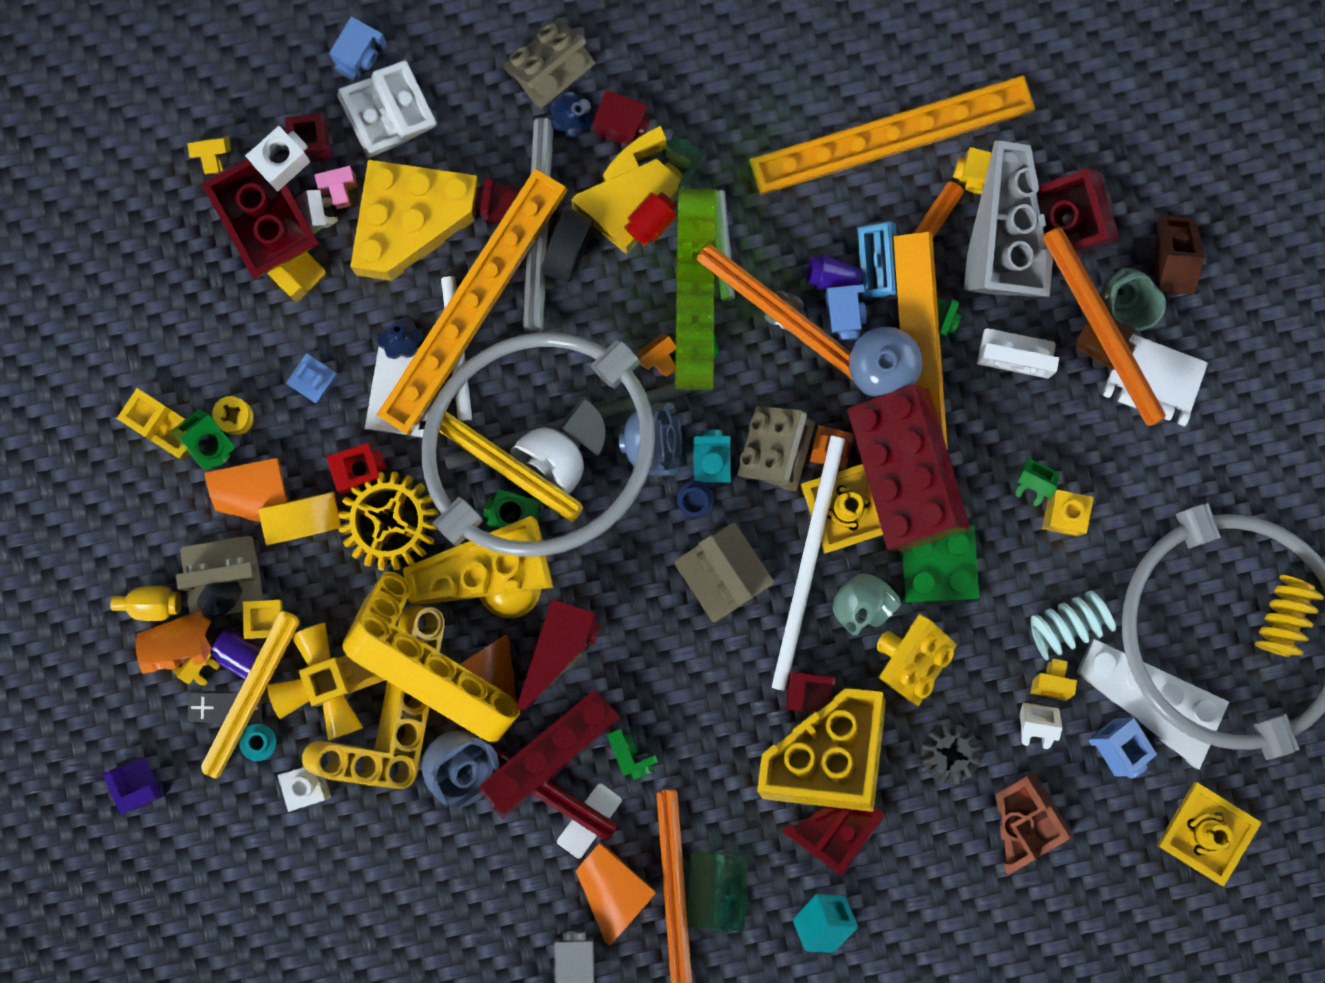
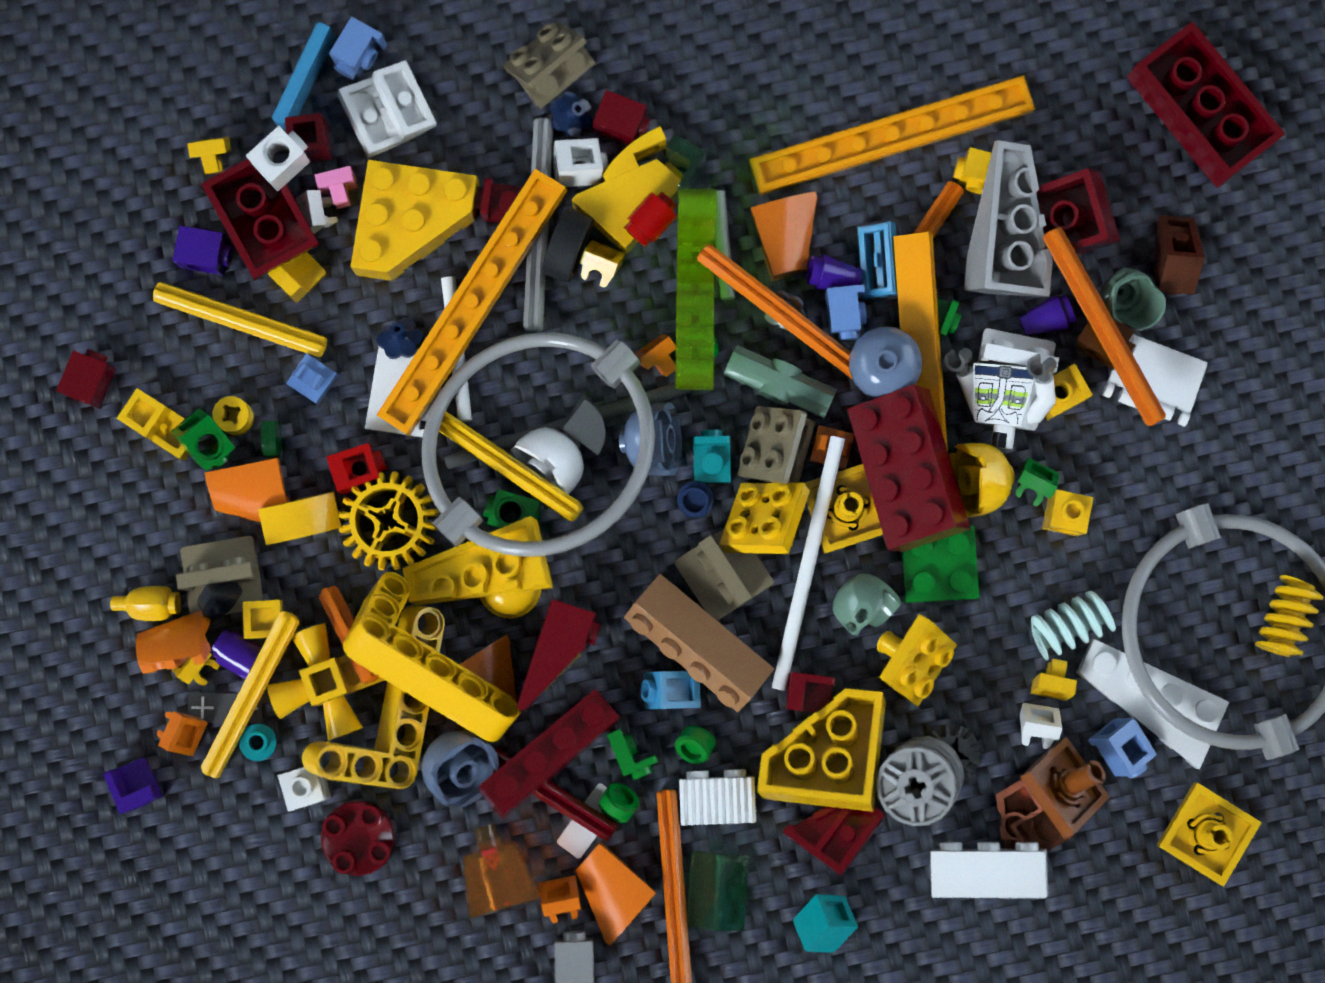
(86, 378): none -> dark red brick
(182, 733): none -> orange tile
(202, 250): none -> dark purple brick
(240, 319): none -> yellow axle
(271, 439): none -> dark green tile
(304, 74): none -> dark azure tile
(342, 621): none -> orange axle
(357, 838): none -> dark red dish
(497, 874): none -> clear orange torso
(560, 897): none -> orange tile
(578, 162): none -> white brick
(601, 258): none -> tile
(619, 803): none -> green tile
(670, 690): none -> dark azure bracket
(695, 744): none -> green tile
(698, 643): none -> medium nougat brick
(717, 798): none -> white brick
(770, 524): none -> yellow plate
(780, 381): none -> sand green piece
(785, 233): none -> orange slope
(929, 762): none -> light grey wheel
(982, 477): none -> yellow cylinder
(989, 871): none -> white brick
(1005, 394): none -> torso
(1048, 316): none -> dark purple cone
(1071, 781): none -> dark orange plate
(1074, 388): none -> yellow brick
(1204, 104): none -> dark red brick

